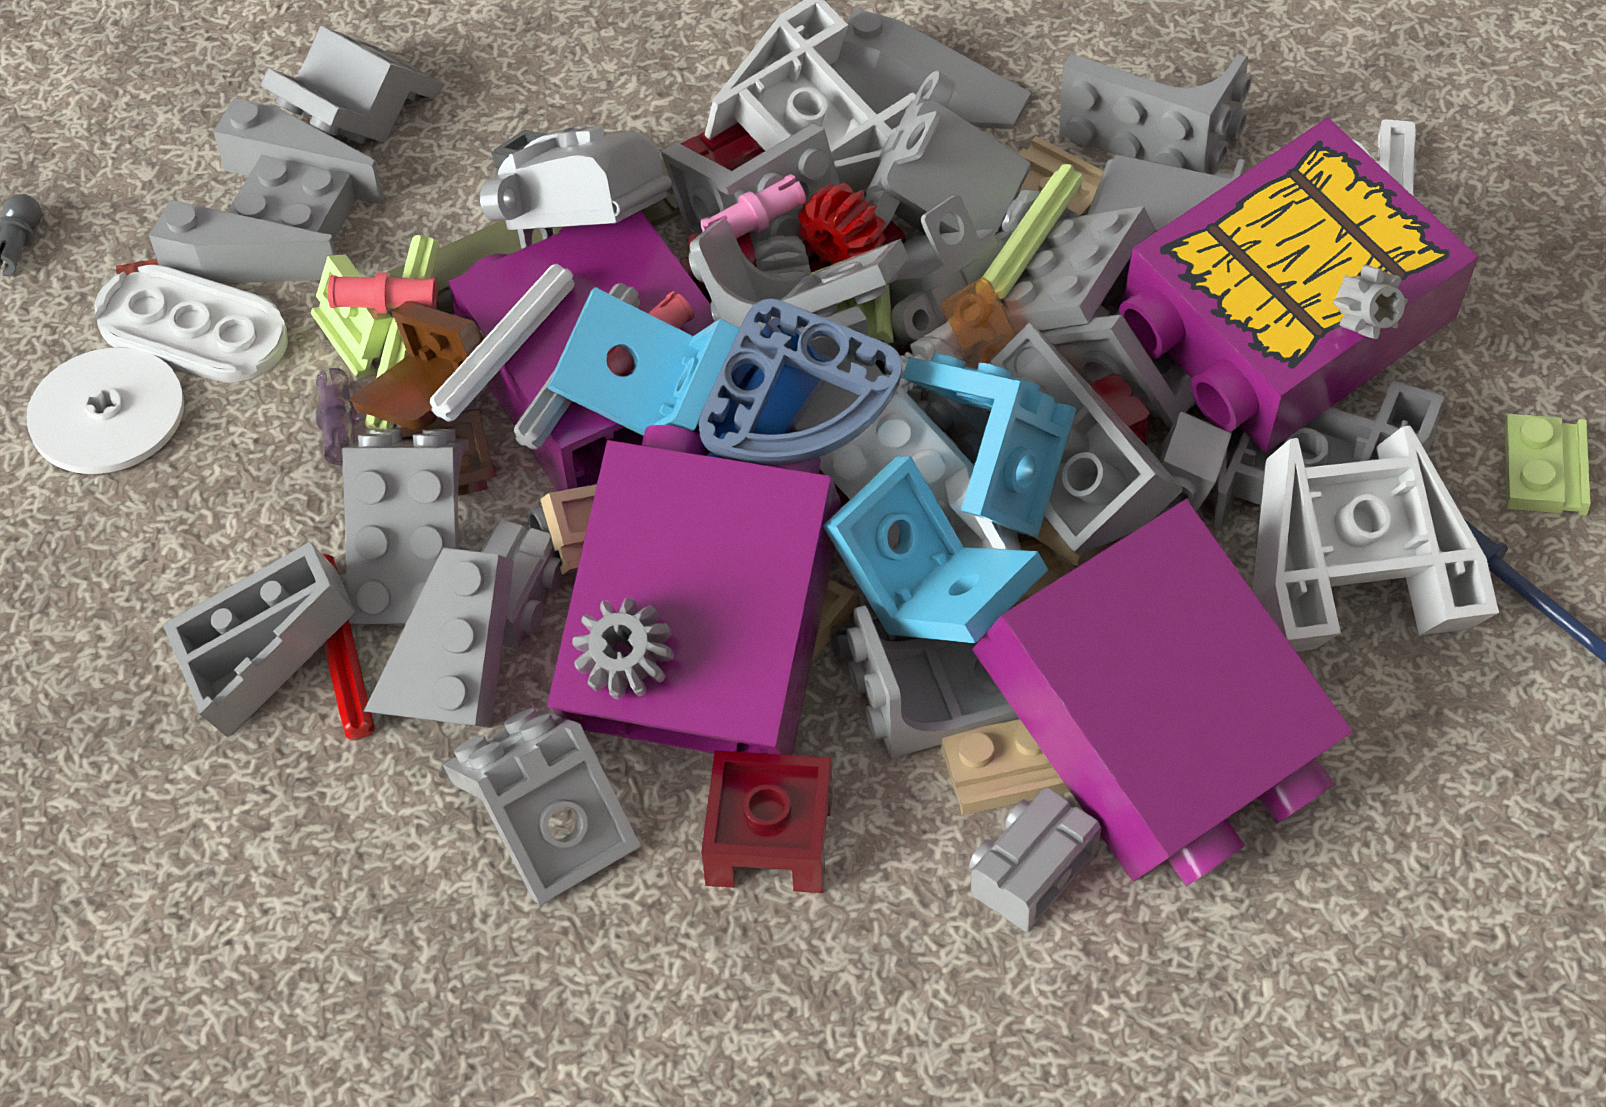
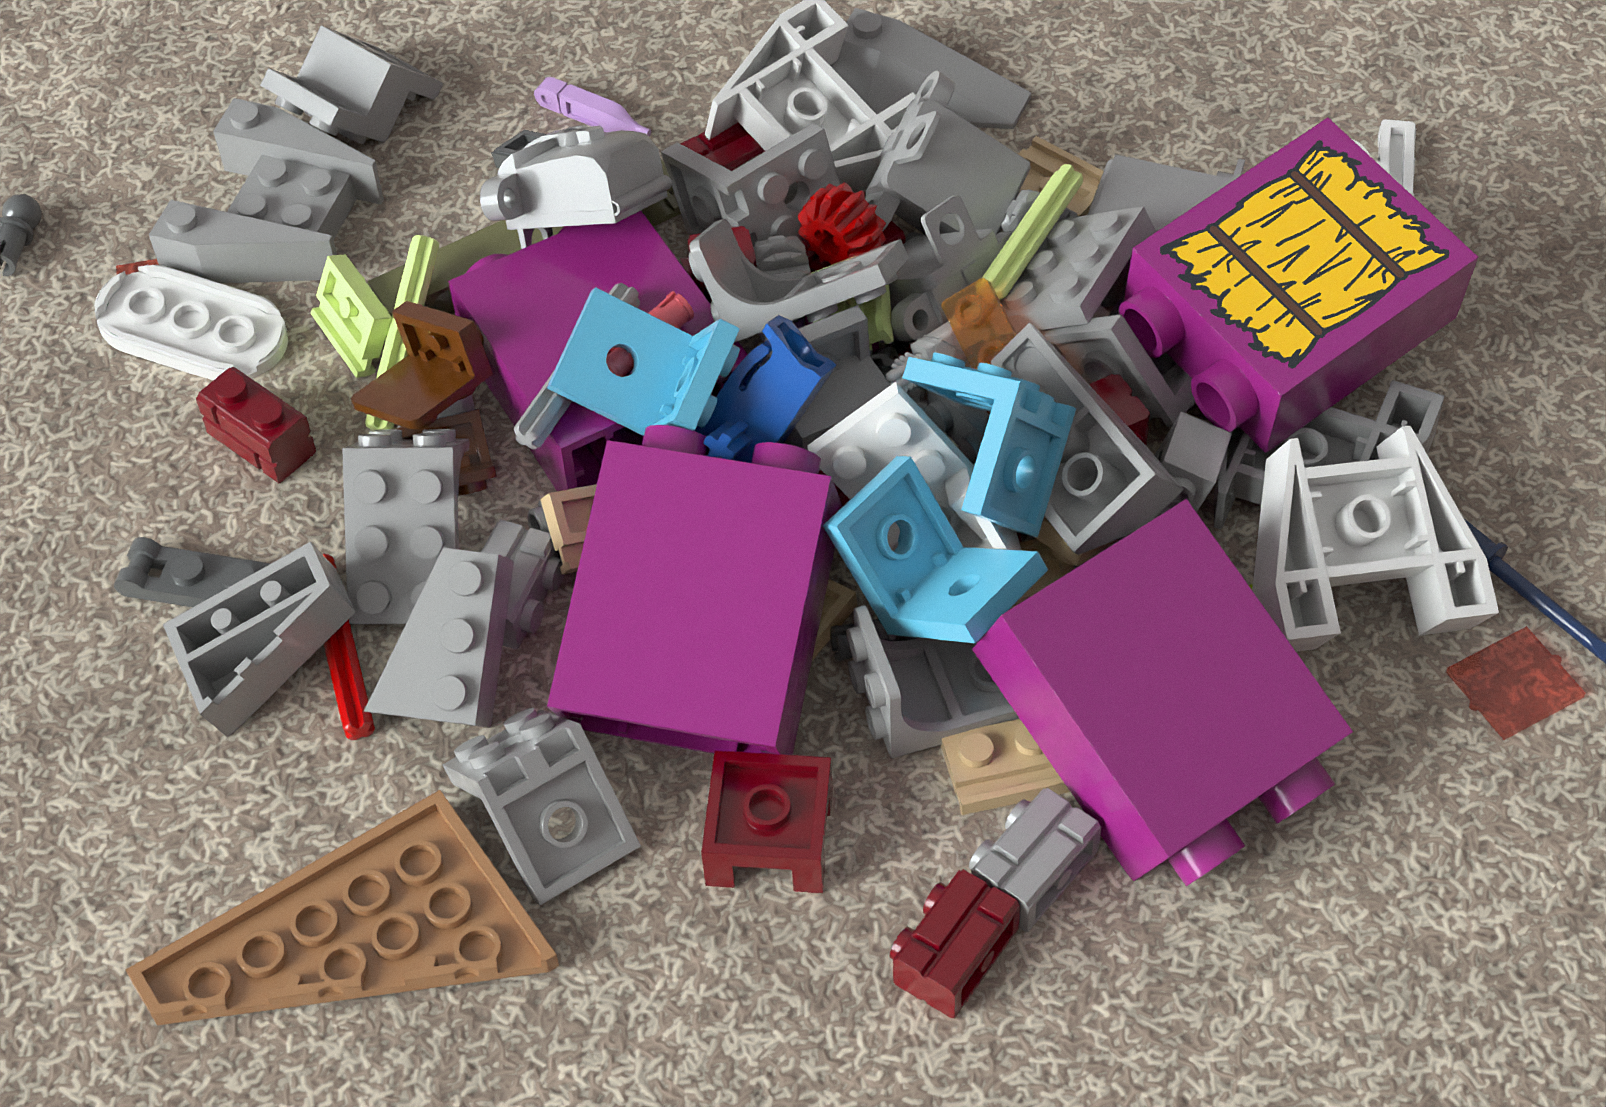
(143, 419): white piece -> none
(186, 574): none -> dark grey plate
(256, 424): none -> dark red brick
(335, 414): pin -> none
(372, 918): none -> medium nougat wing
(381, 292): coral pin -> none
(502, 343): white axle -> none
(585, 106): none -> lavender piece
(613, 668): light grey gear -> none
(757, 209): bright pink pin -> none
(770, 357): sand blue beam -> none
(955, 942): none -> dark red brick
(1151, 119): light grey bracket -> none
(1370, 301): light grey gear -> none
(1515, 682): none -> clear red piece
(1546, 464): yellowish green plate -> none

